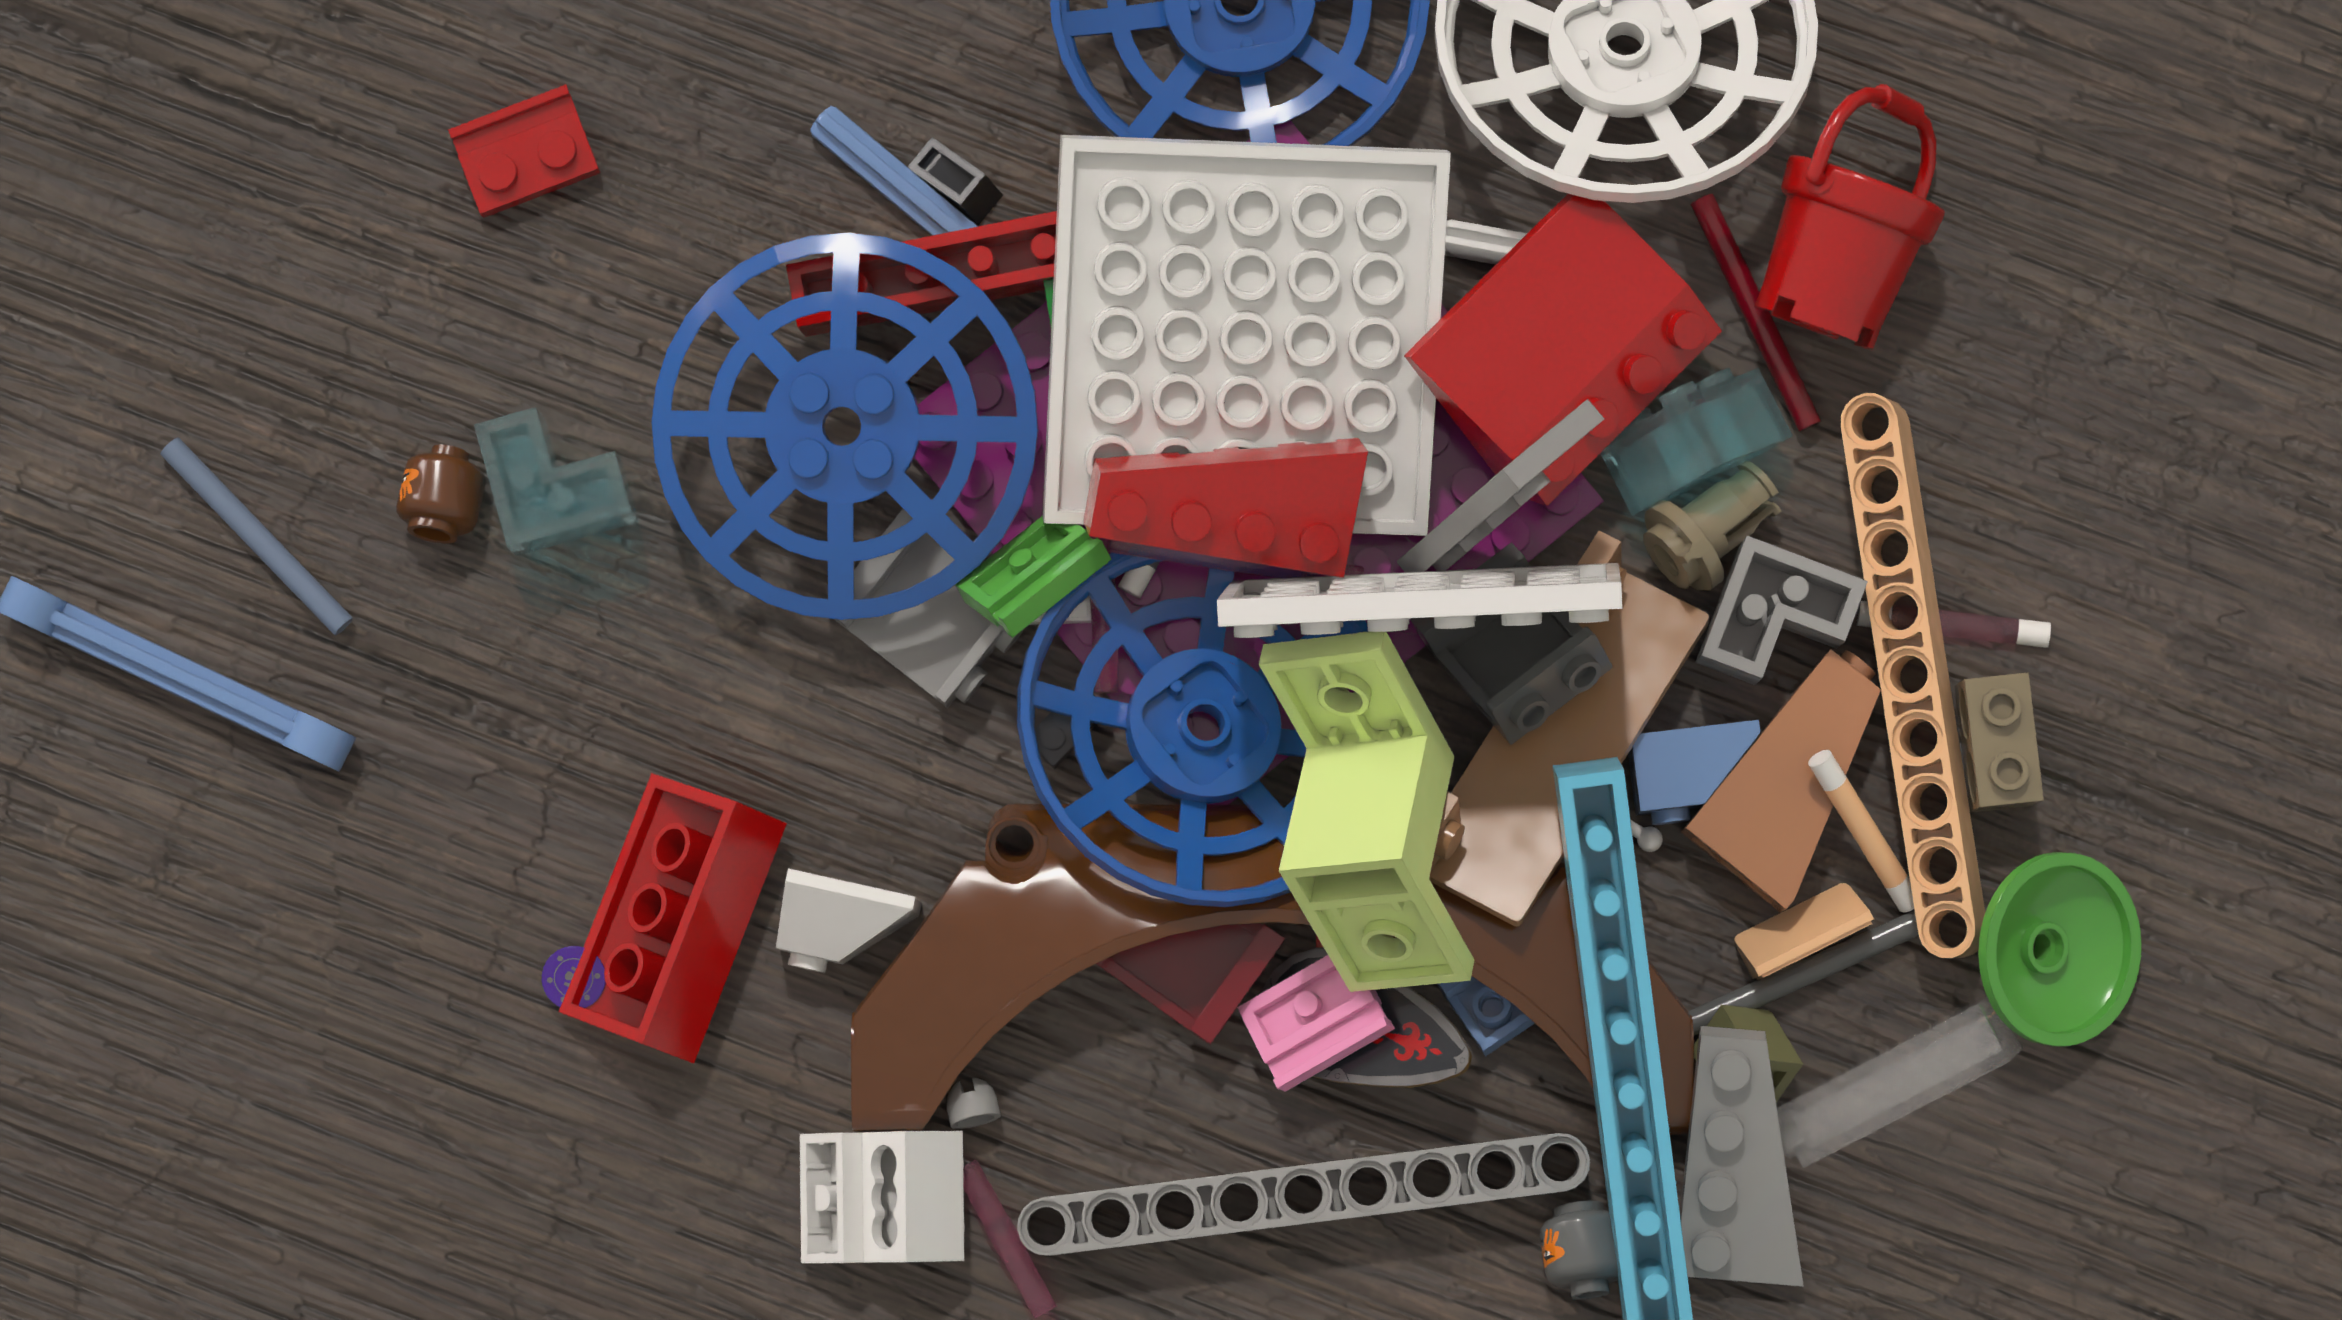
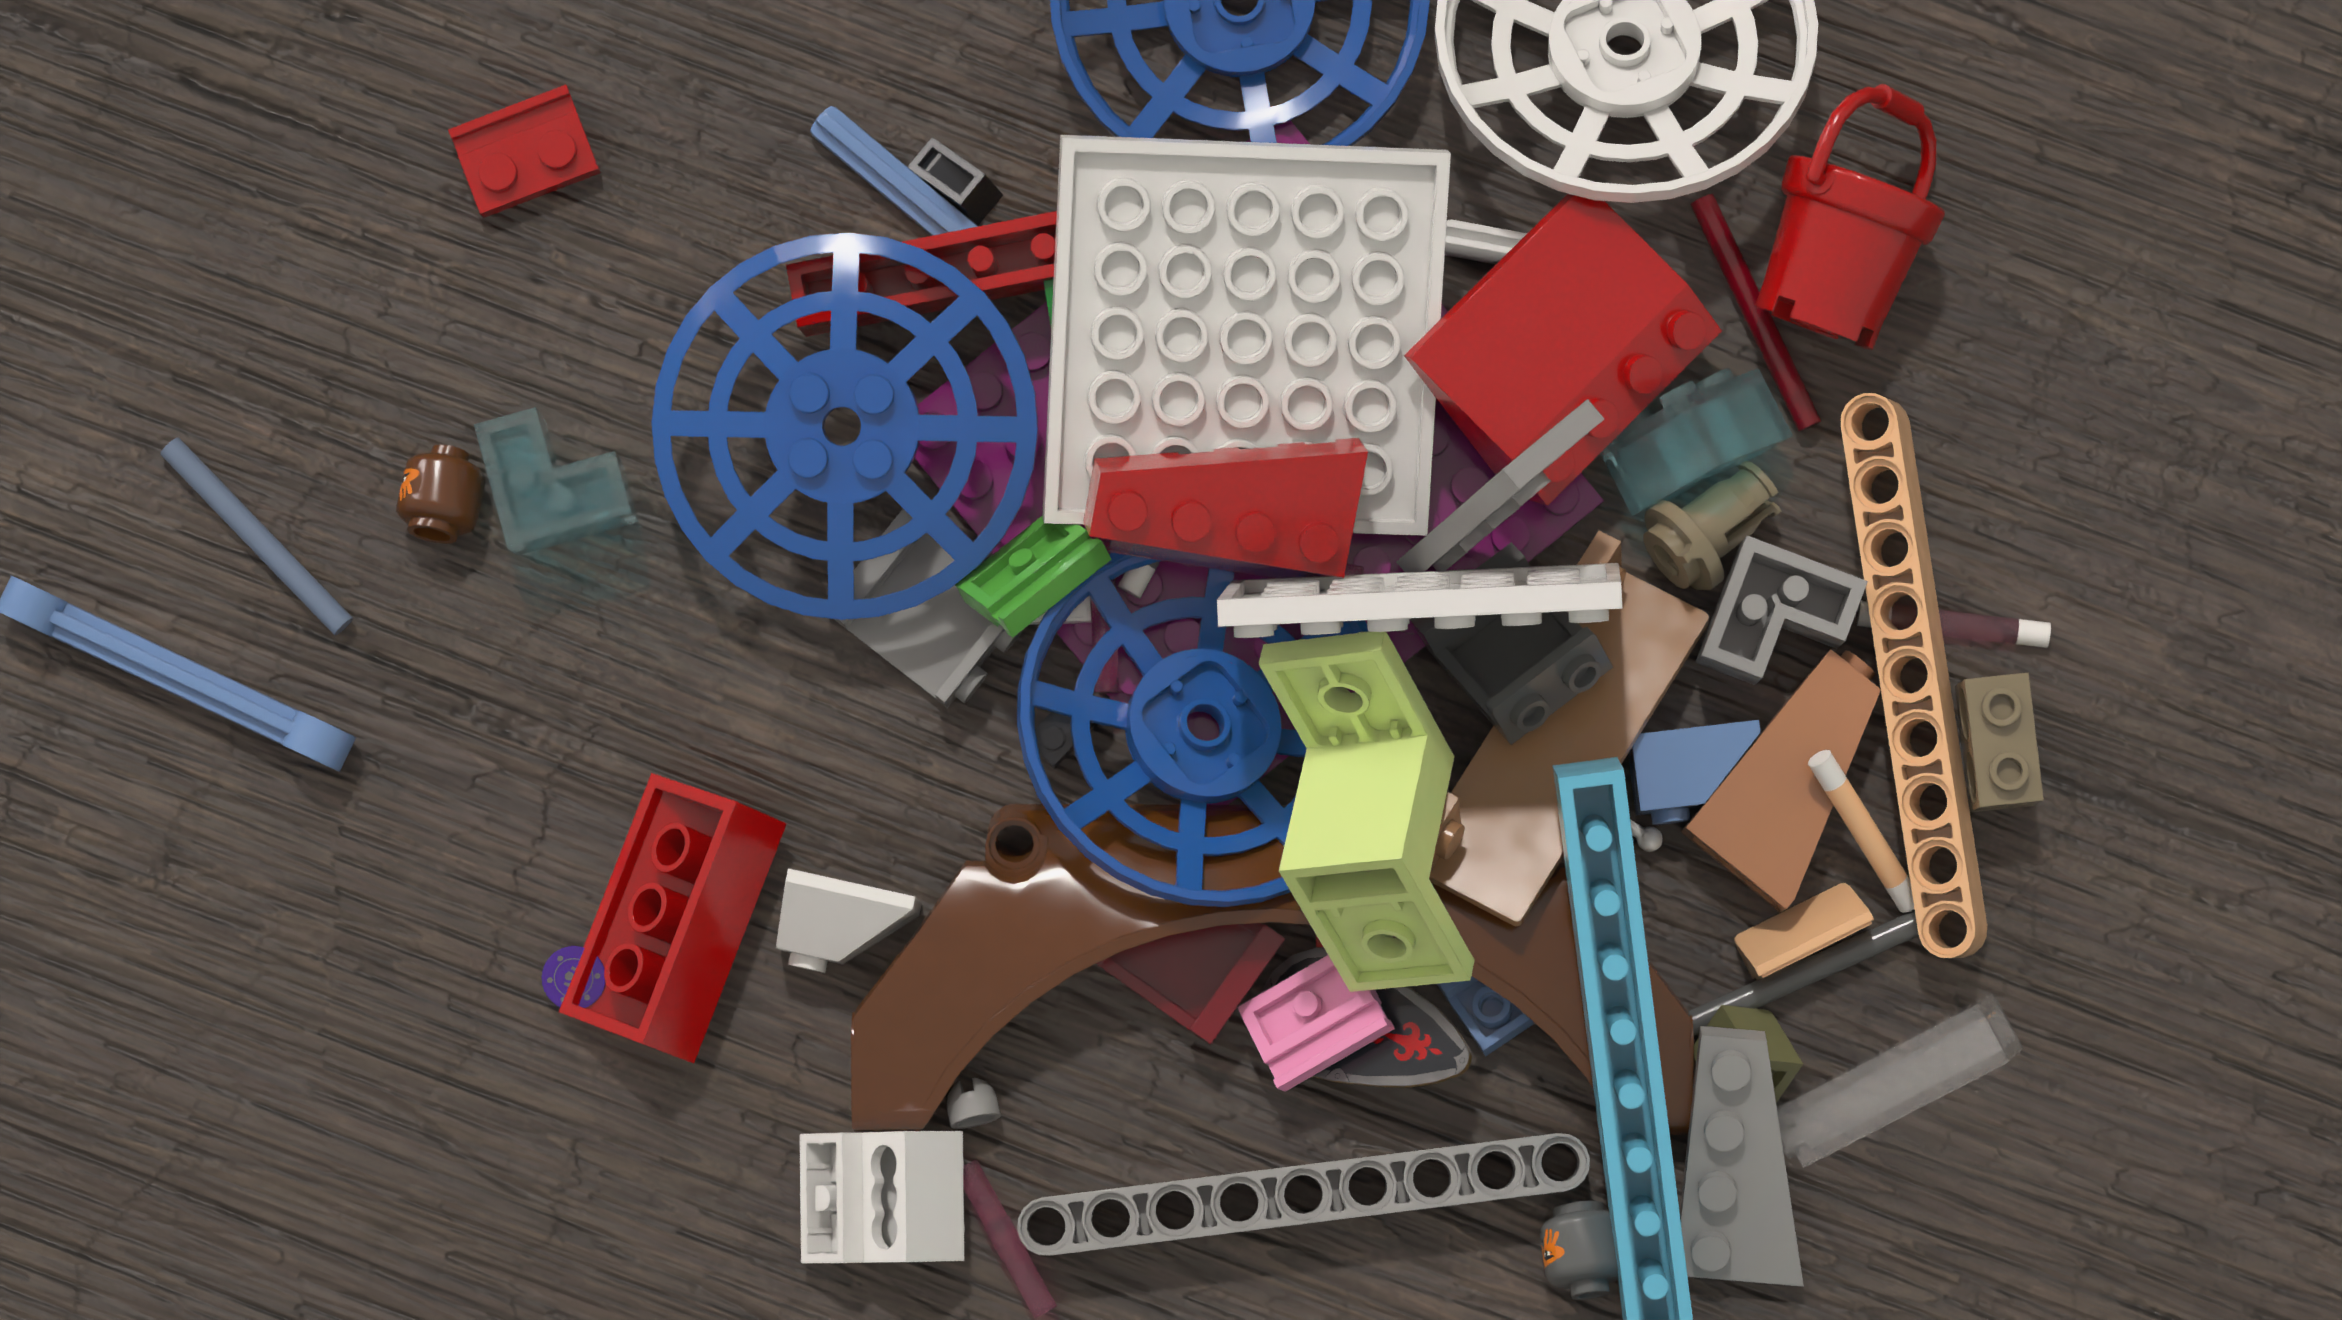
(2082, 952): bright green dish -> none

